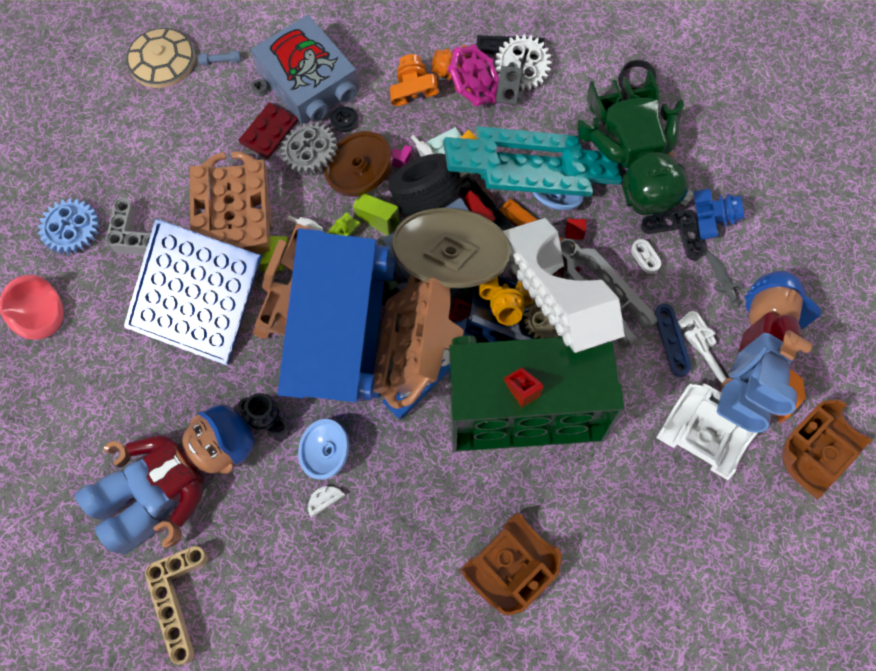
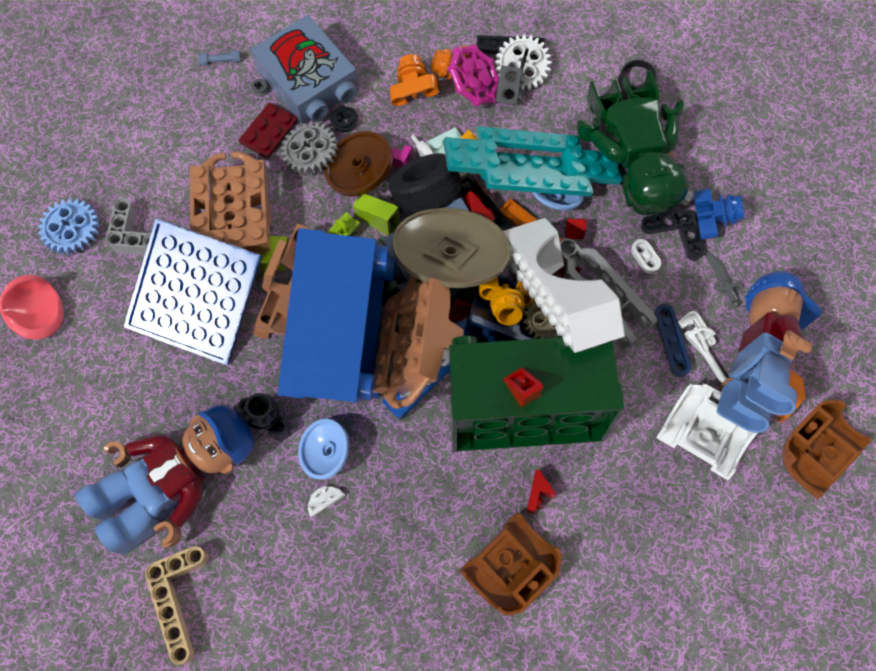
(160, 57): tan dish -> none
(306, 222): white hand -> none
(539, 487): none -> red slope

